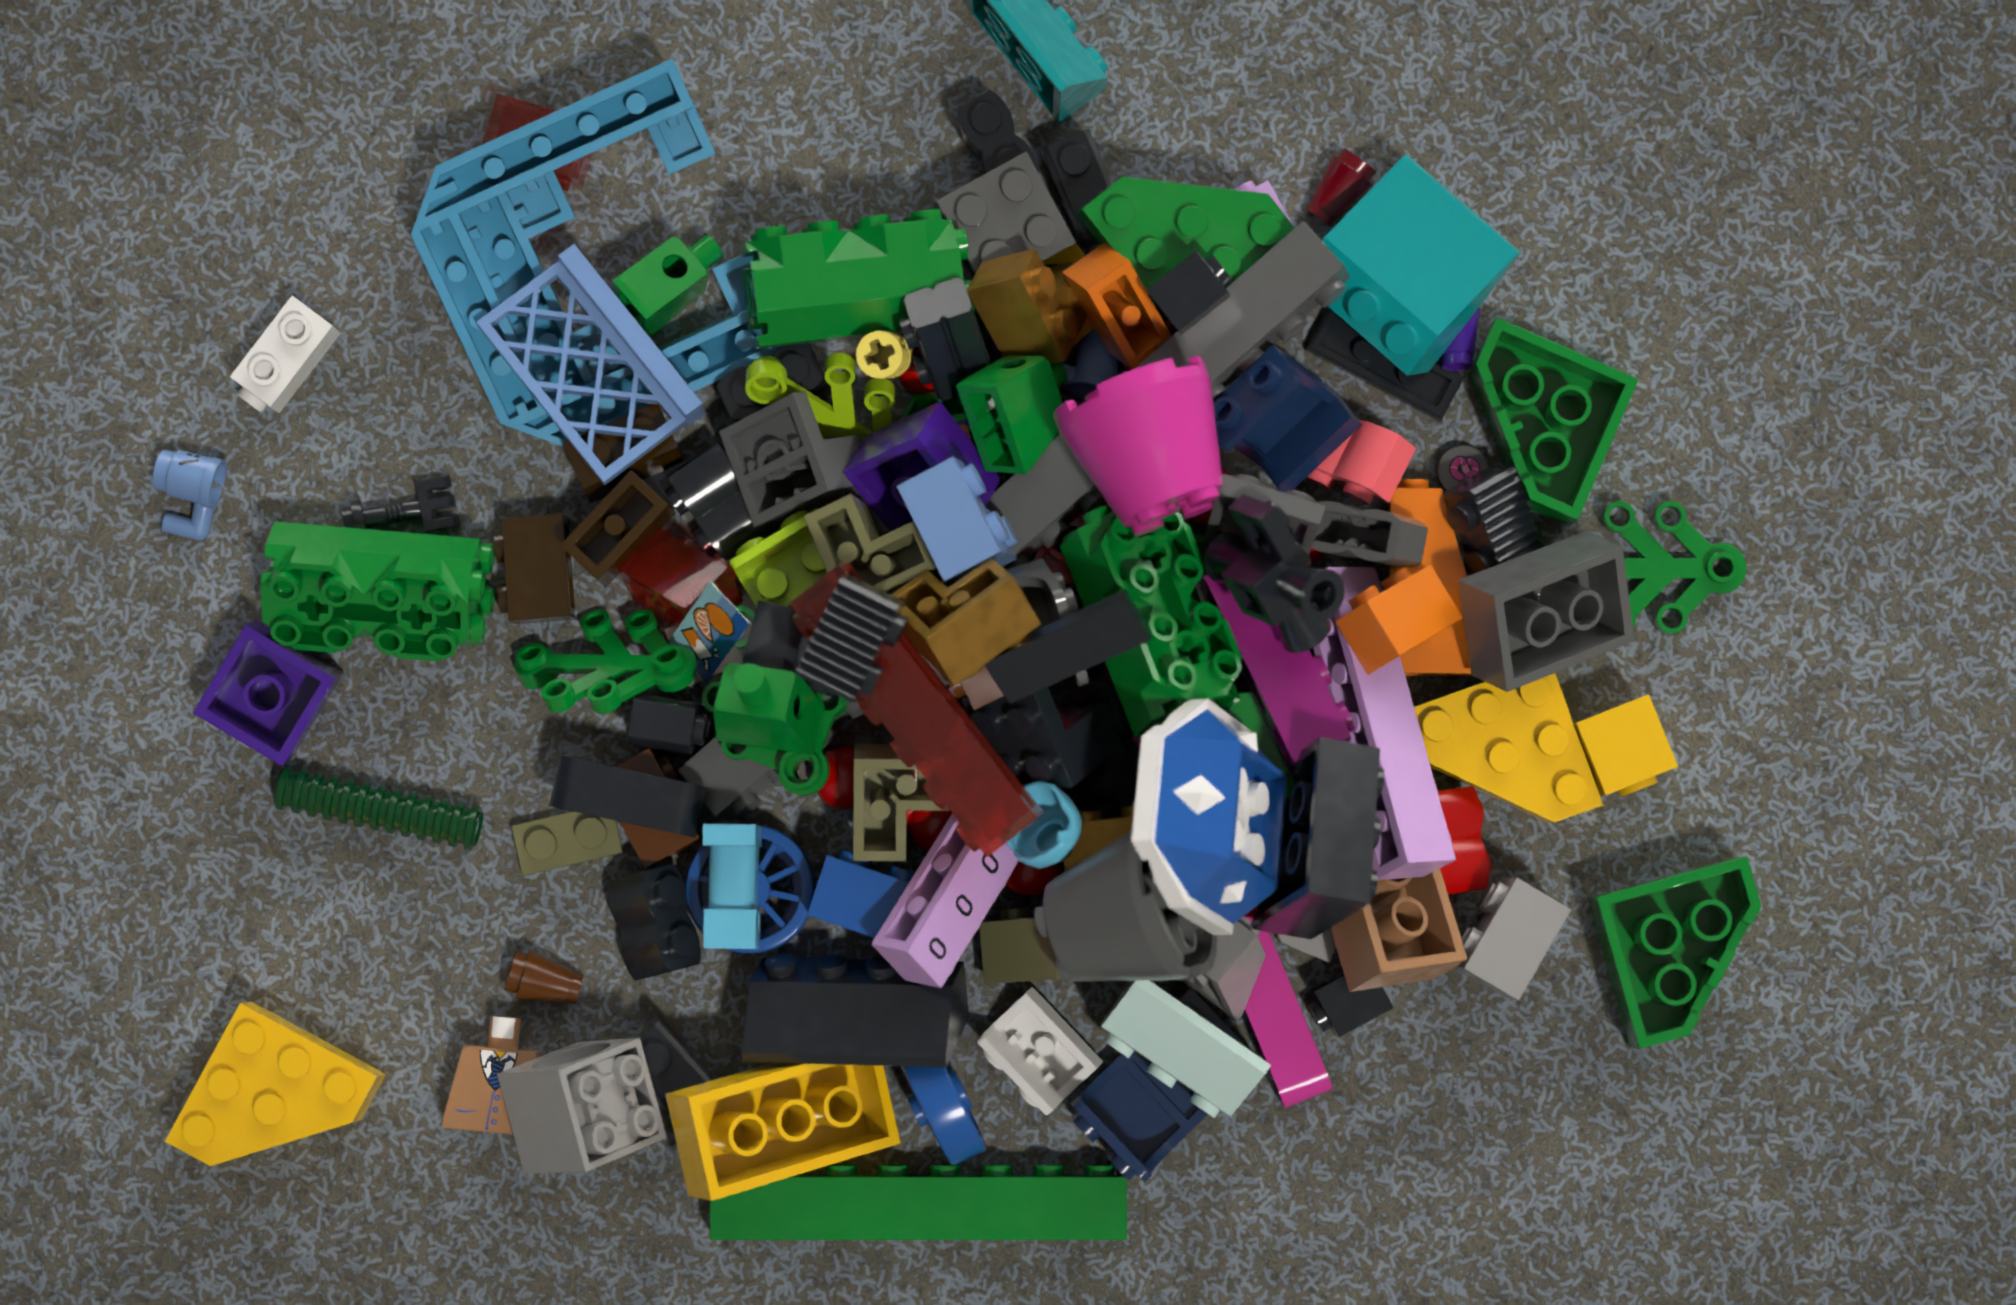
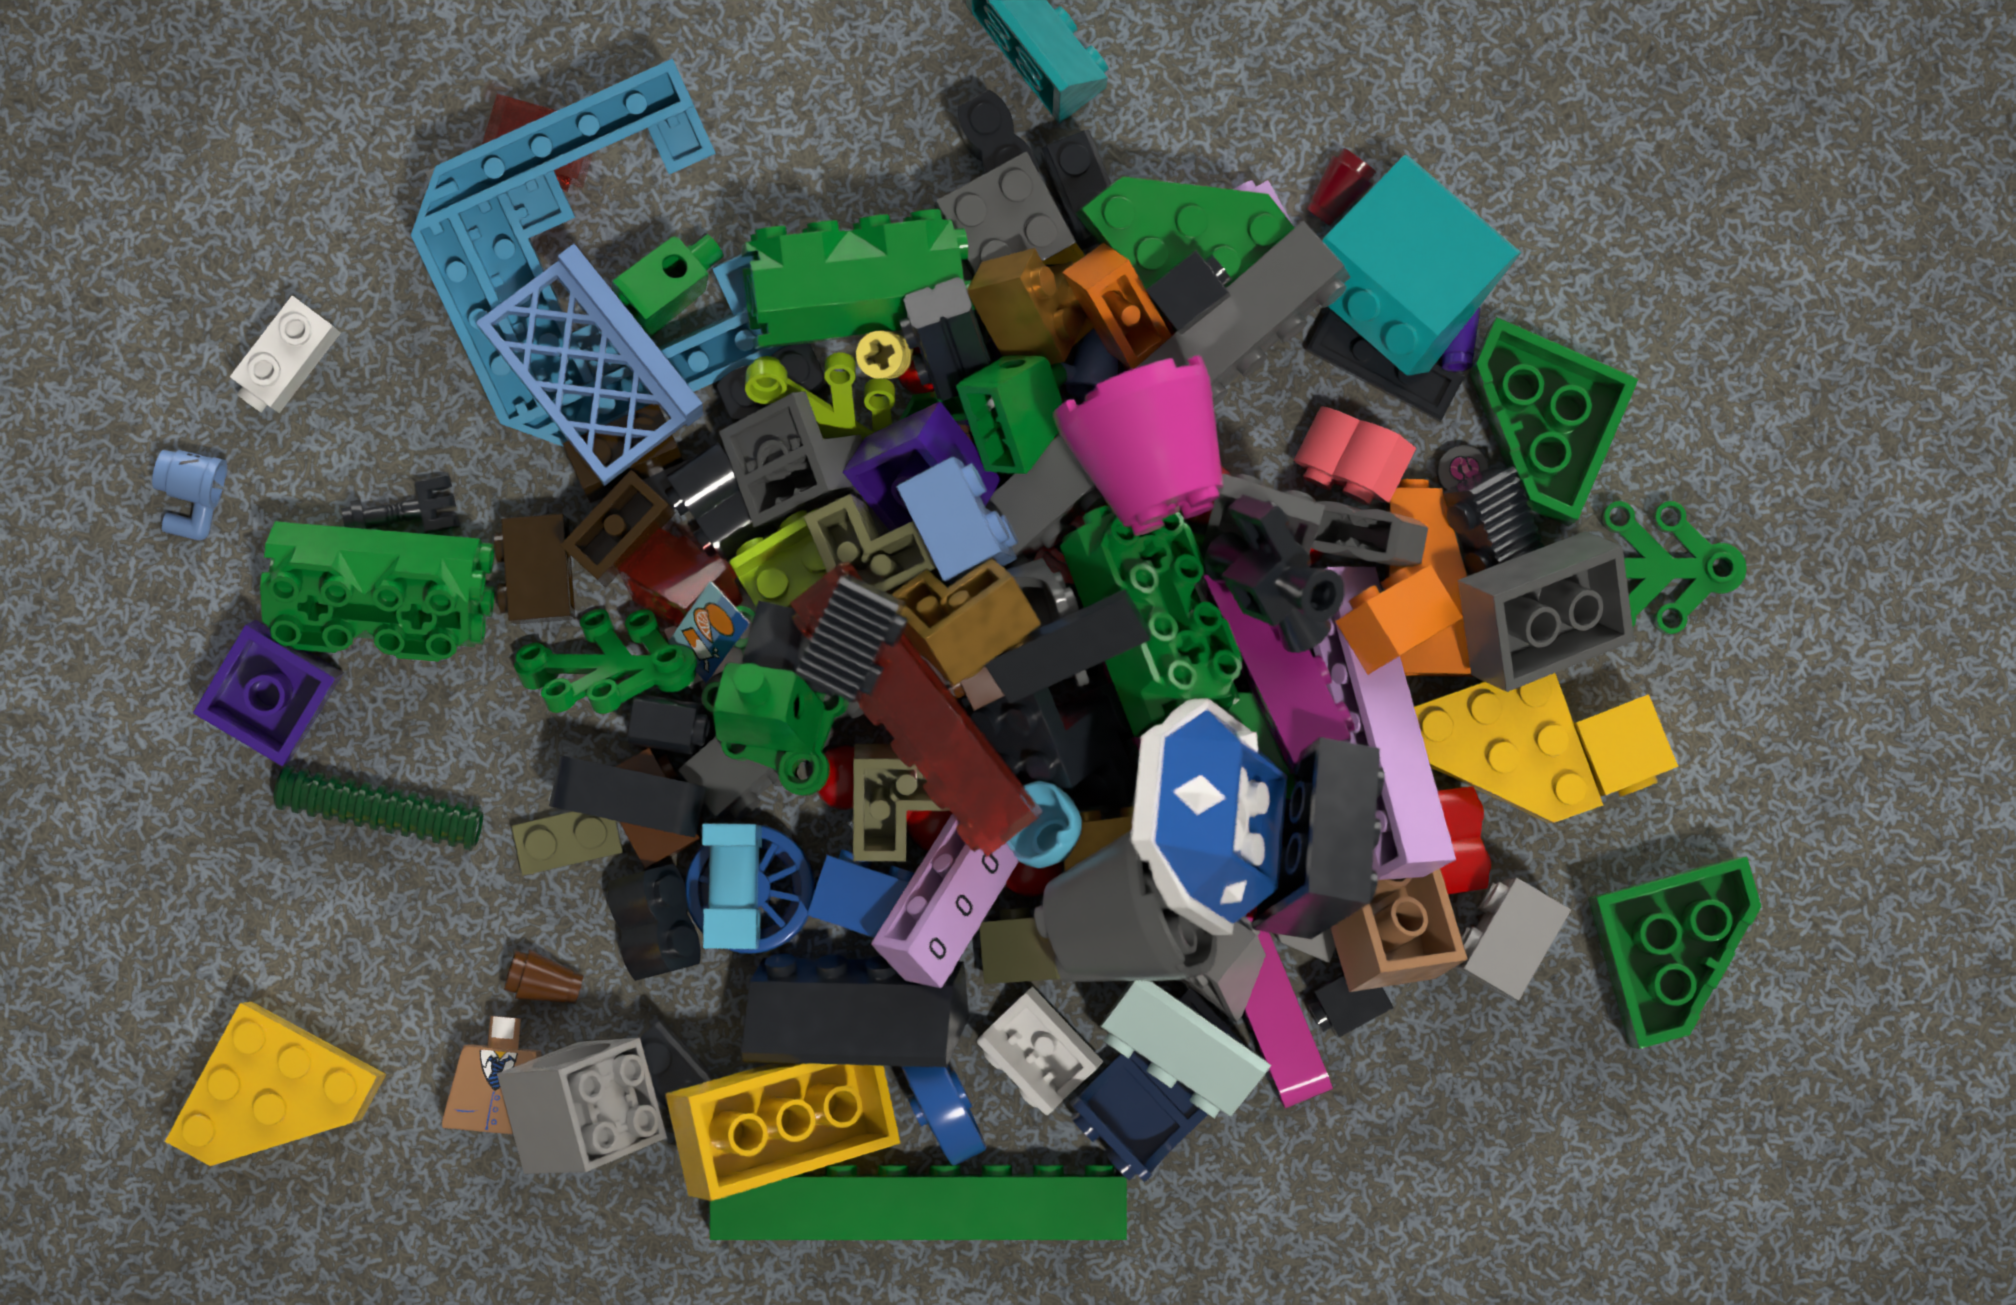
(1282, 418): dark blue panel -> none

